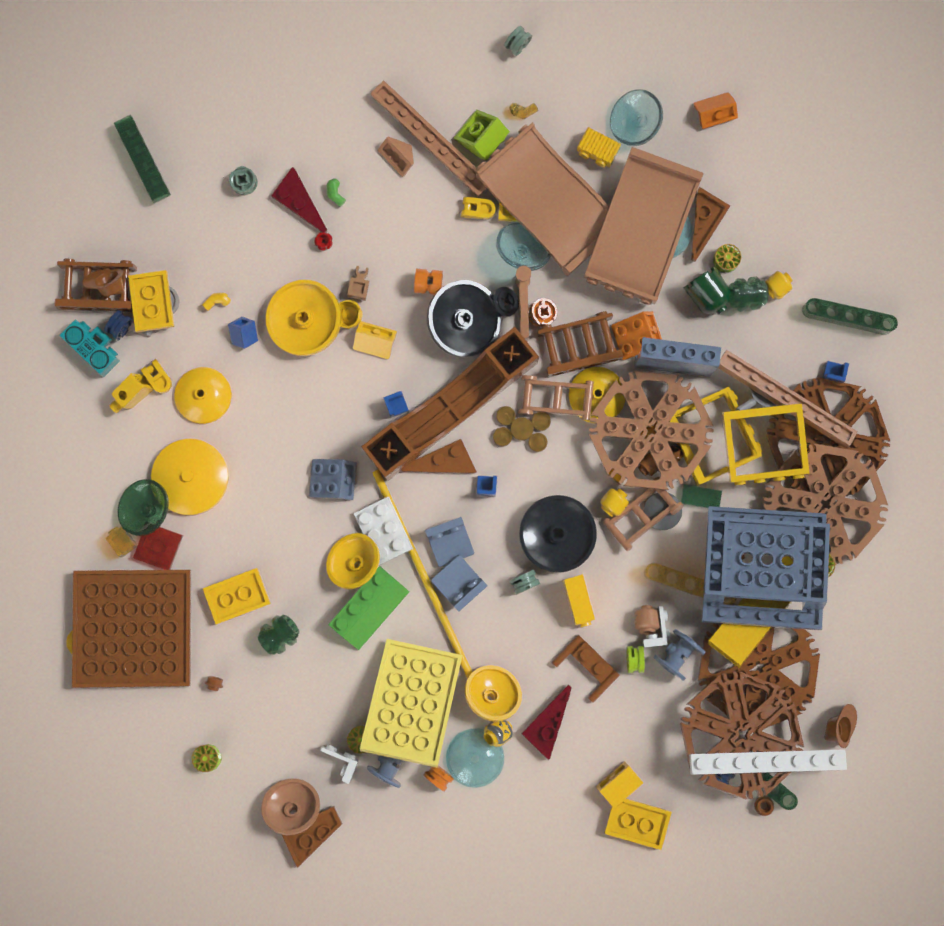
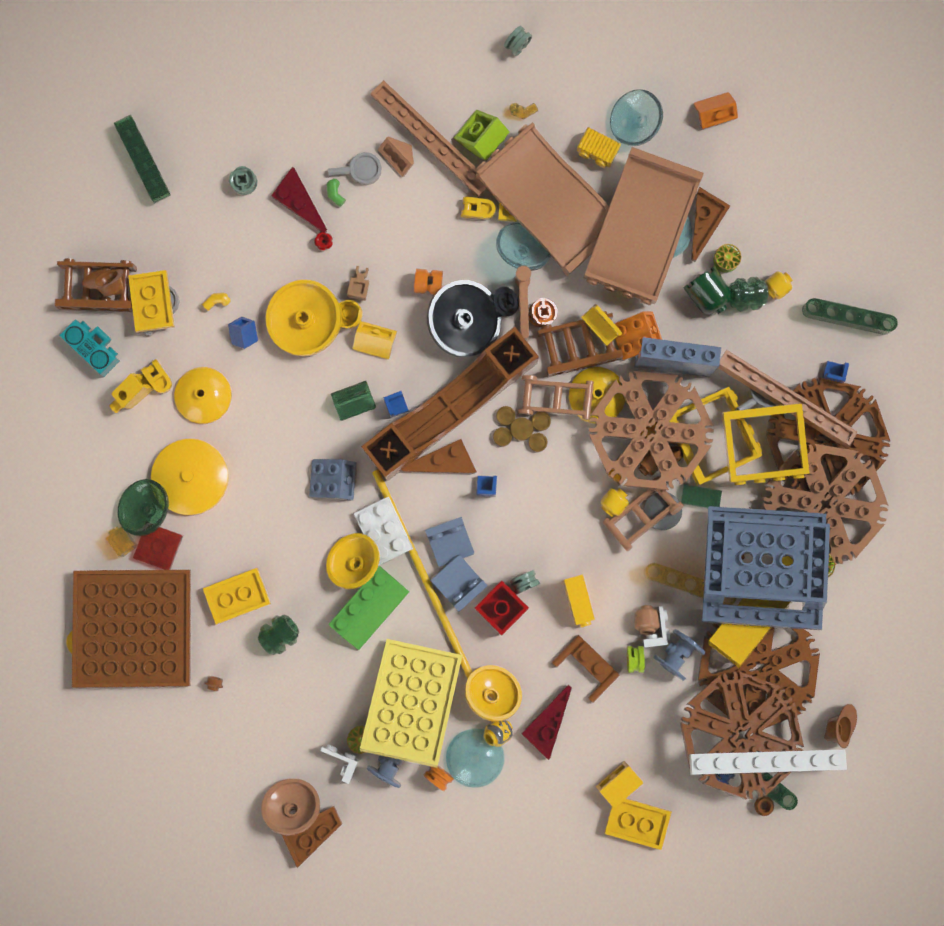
(118, 325): dark blue wheel -> none
(206, 758): wheel -> none
(353, 400): none -> clear green panel
(364, 169): none -> light grey piece
(501, 608): none -> red brick
(558, 533): black dish -> none
(601, 324): none -> yellow panel

